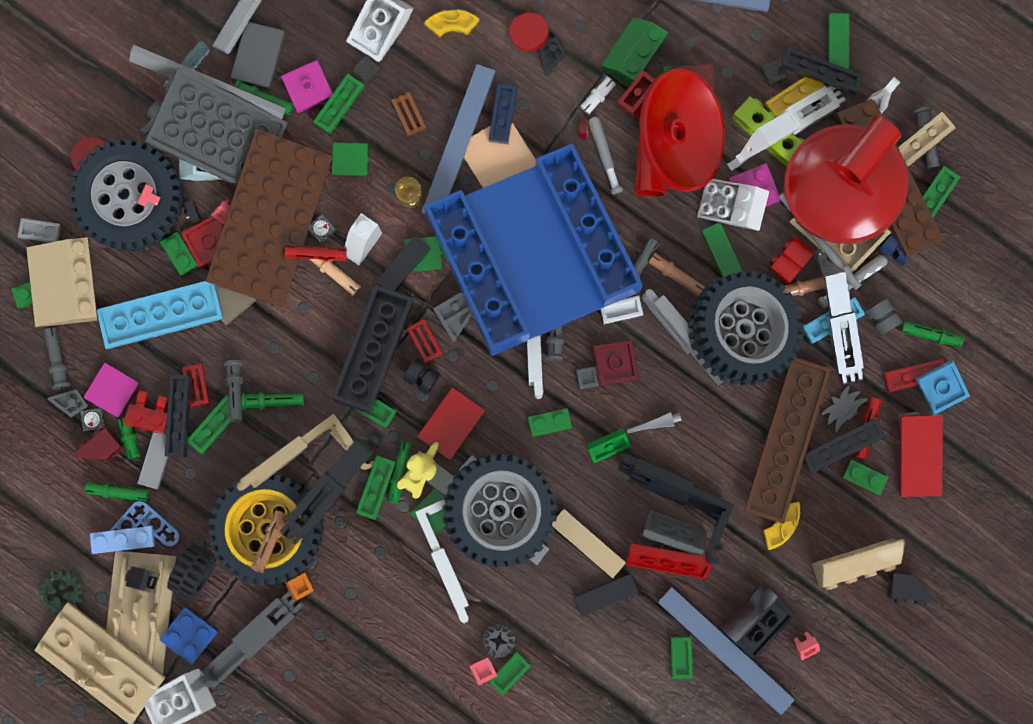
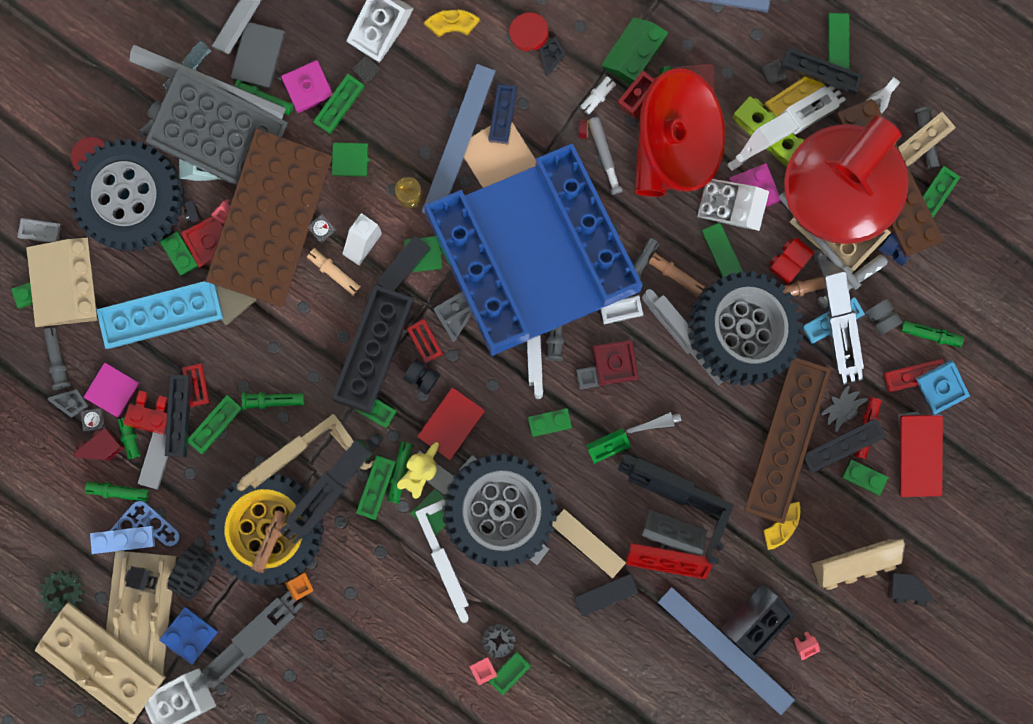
(146, 196): coral tile -> none
(234, 383): dark grey pin -> none
(321, 253): red pin -> none
(402, 99): dark orange tile -> none
(681, 657): green tile -> none

